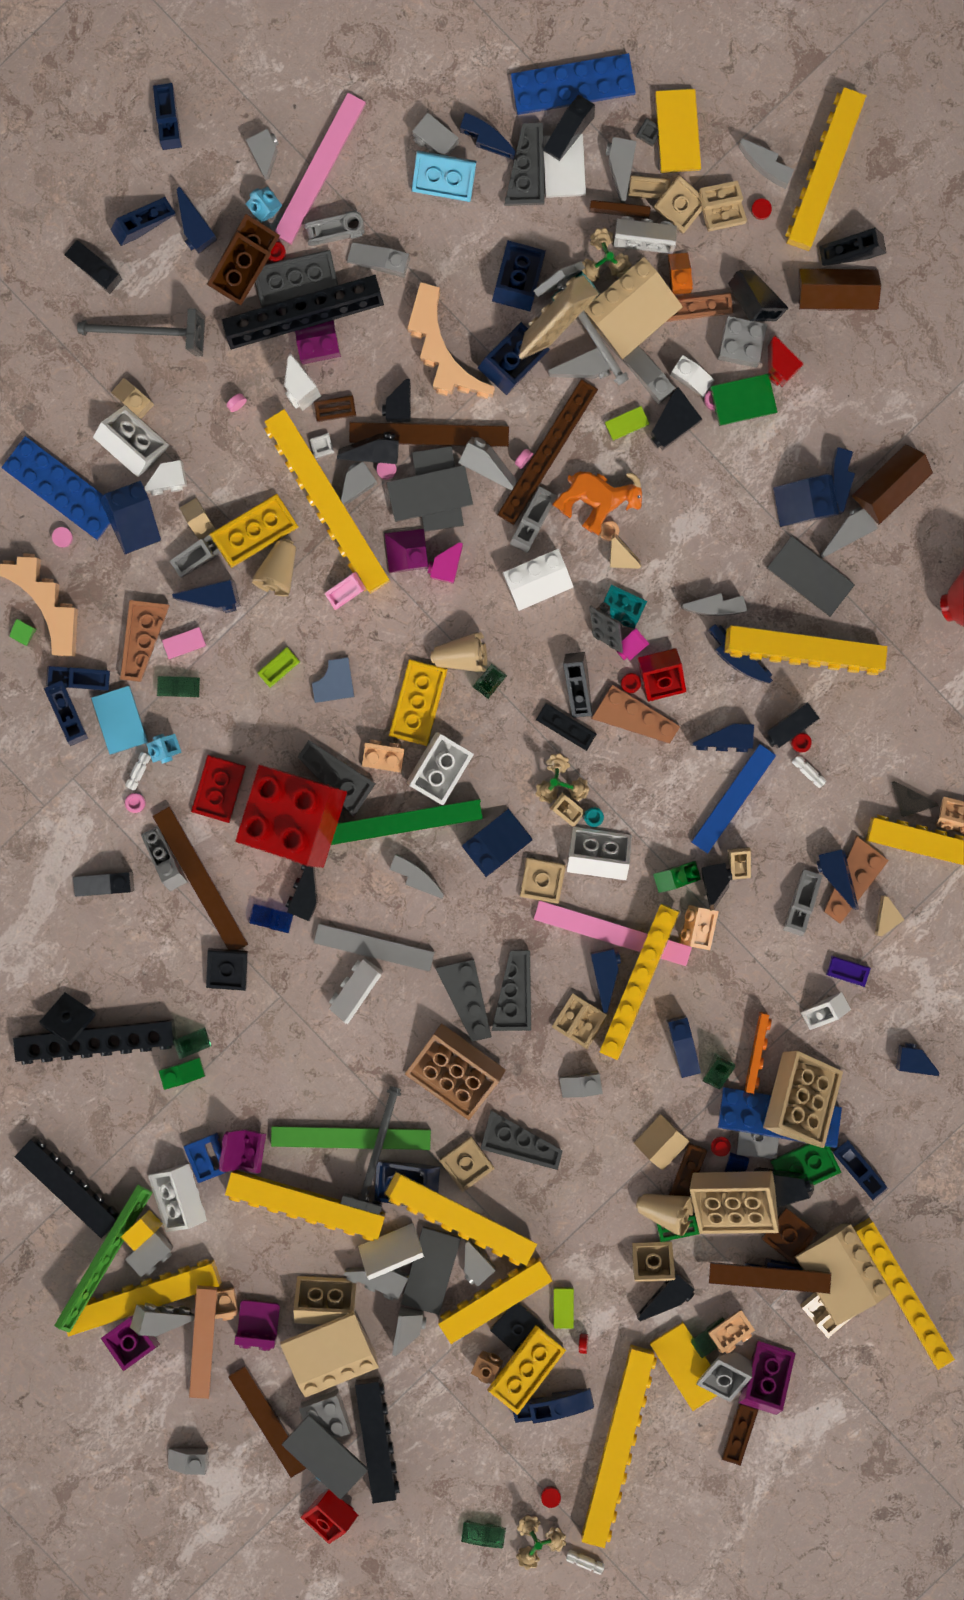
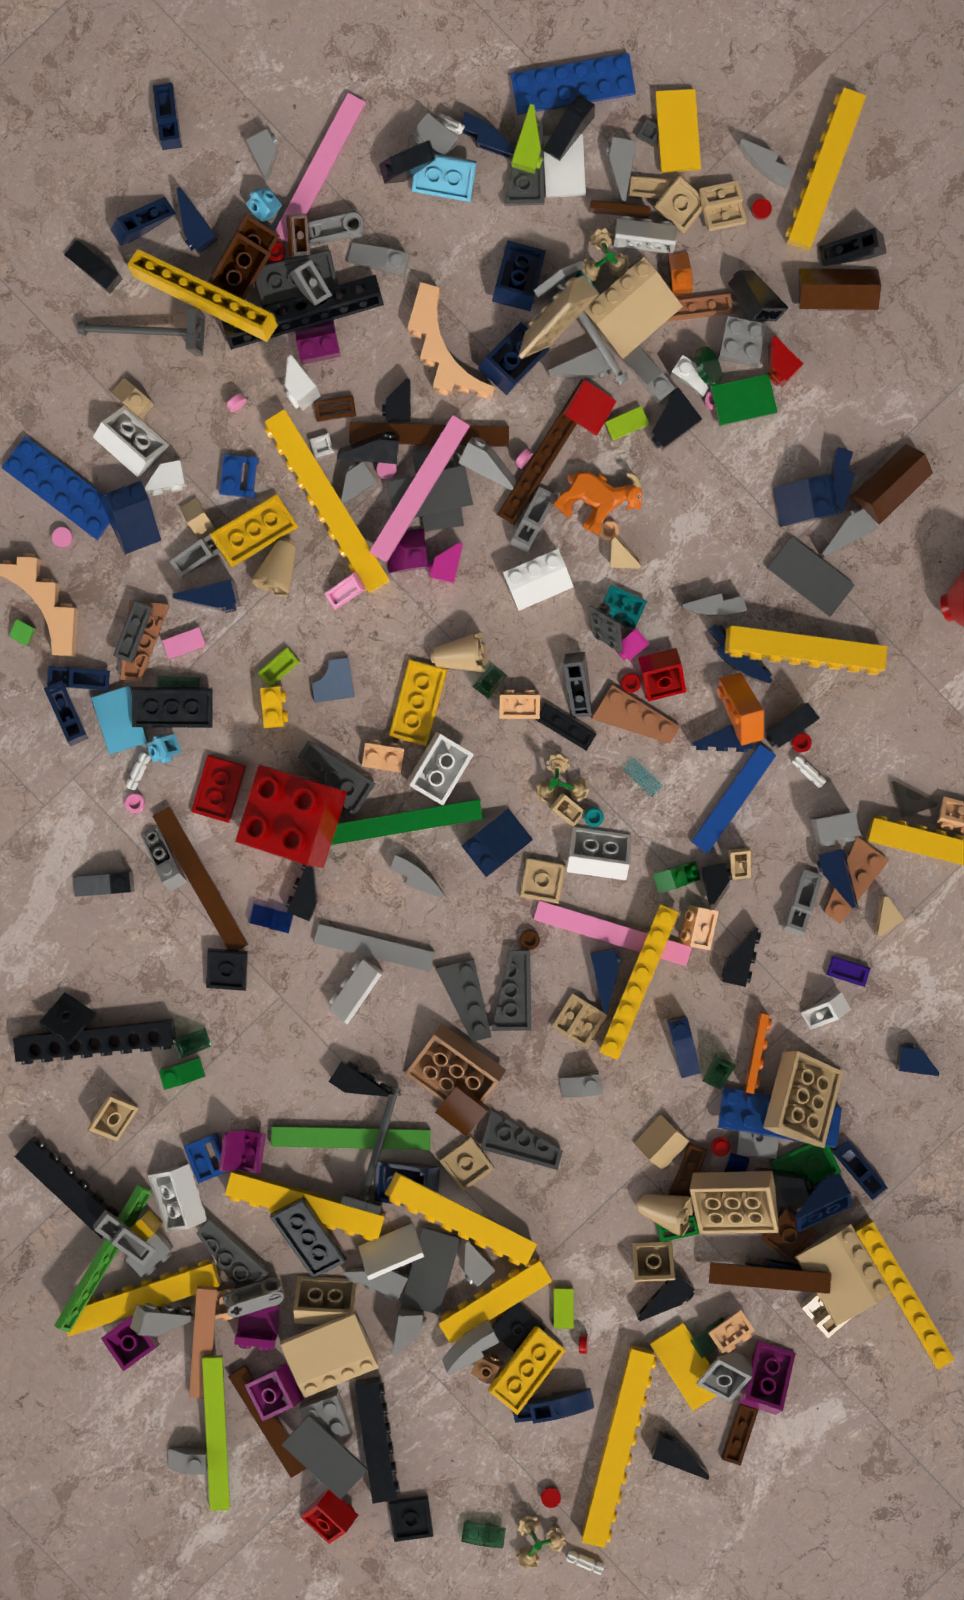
(113, 1117): none -> tan slope
(123, 1237): none -> light grey slope
(133, 631): none -> dark grey tile
(172, 707): none -> black tile
(202, 295): none -> yellow brick
(216, 1432): none -> lime tile
(231, 1256): none -> dark grey wing
(232, 476): none -> blue plate
(254, 1297): none -> light grey piece
(273, 707): none -> yellow brick
(274, 1392): none -> magenta slope
(298, 234): none -> reddish brown brick
(308, 1237): none -> black tile
(310, 283): none -> light grey slope
(351, 1080): none -> black slope
(407, 163): none -> black slope
(411, 1518): none -> black tile
(419, 489): none -> bright pink tile
(450, 123): none -> white axle
(462, 1110): none -> reddish brown tile
(470, 1347): none -> light grey slope
(519, 705): none -> light nougat bracket
(528, 149): none -> lime slope
(529, 939): none -> reddish brown tile
(589, 407): none -> red tile
(642, 777): none -> clear light blue piece
(673, 1452): none -> black slope
(708, 366): none -> dark green tile
(738, 963): none -> black slope
(742, 708): none -> orange wedge
(826, 1201): none -> dark blue slope
(835, 827): none -> light grey brick

